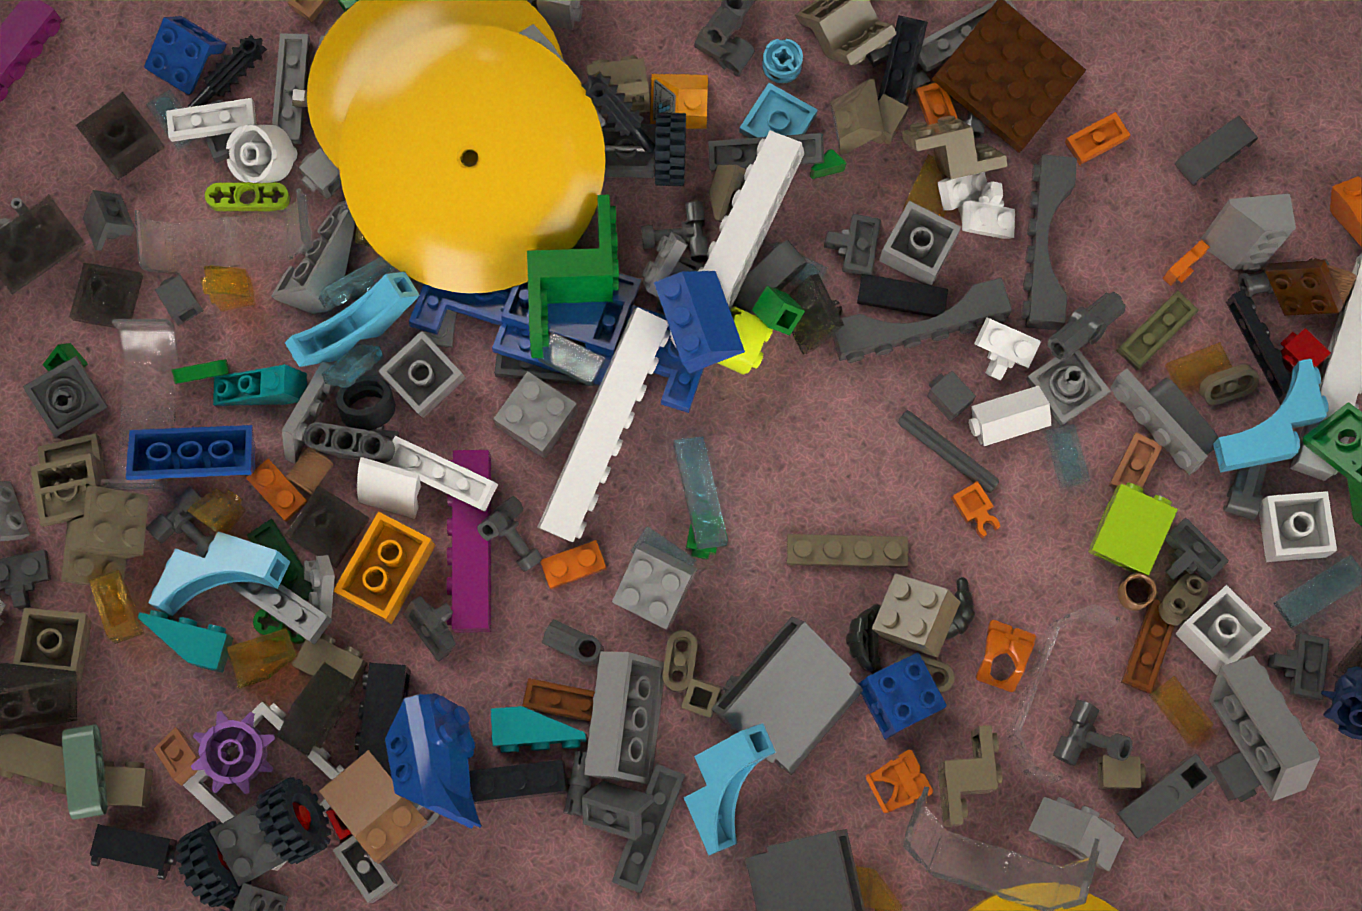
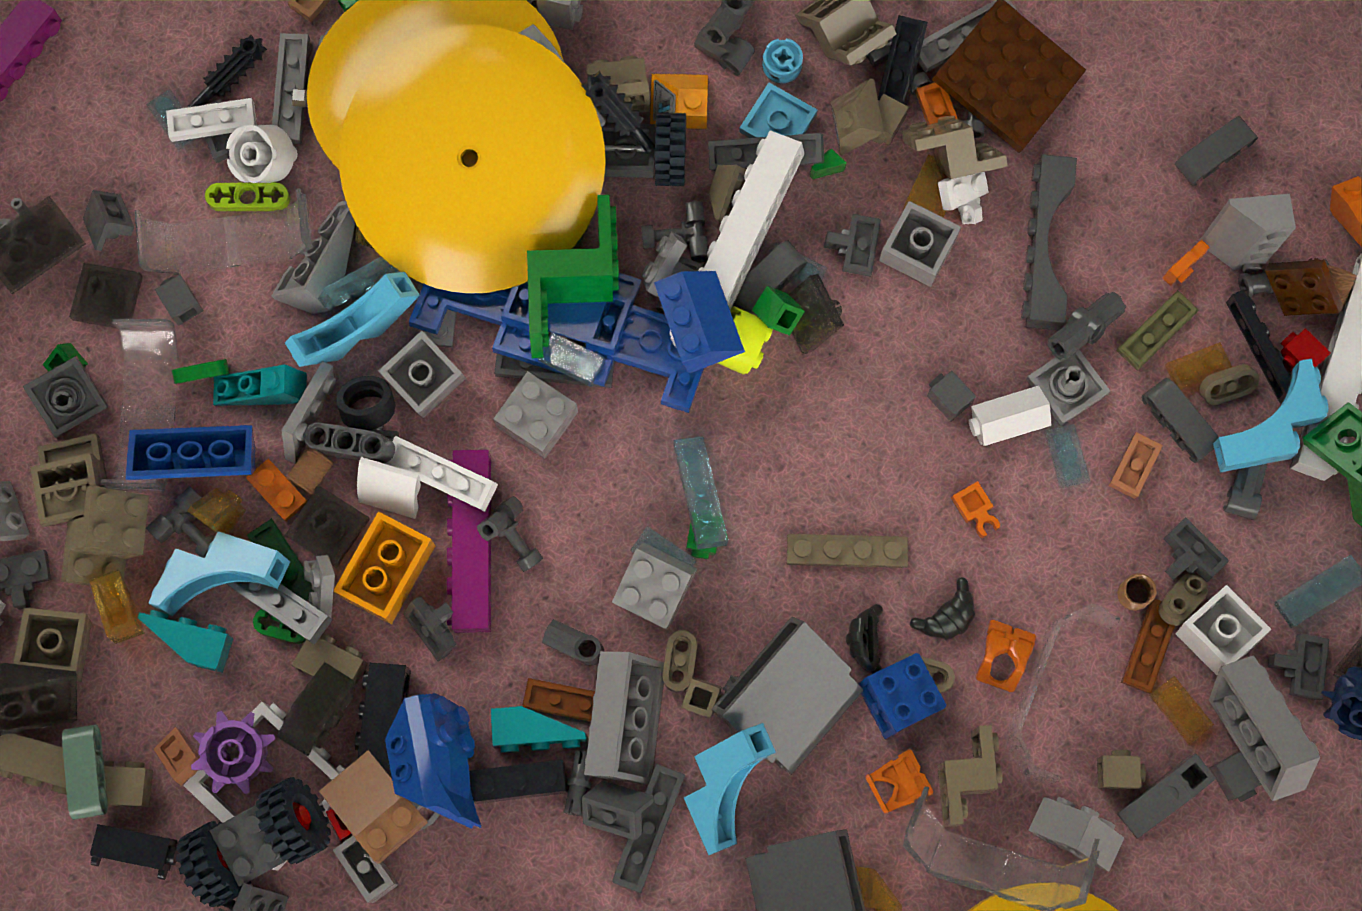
(120, 136): clear smoke brick -> none
(181, 52): blue bracket -> none
(228, 287): clear yellow slope -> none
(260, 657): clear yellow slope -> none
(320, 174): light grey brick -> none
(352, 365): clear light blue plate -> none
(573, 564): orange plate -> none
(604, 424): white brick -> none
(867, 335): dark grey arch -> none
(902, 295): black tile -> none
(916, 615): dark tan brick -> none
(948, 451): dark grey axle -> none
(988, 214): white hinge -> none
(1005, 347): white hinge -> none
(1084, 735): dark grey bar -> none
(1097, 138): orange plate -> none
(1133, 529): lime brick -> none
(1158, 422): light grey plate -> none
(1297, 526): white brick -> none

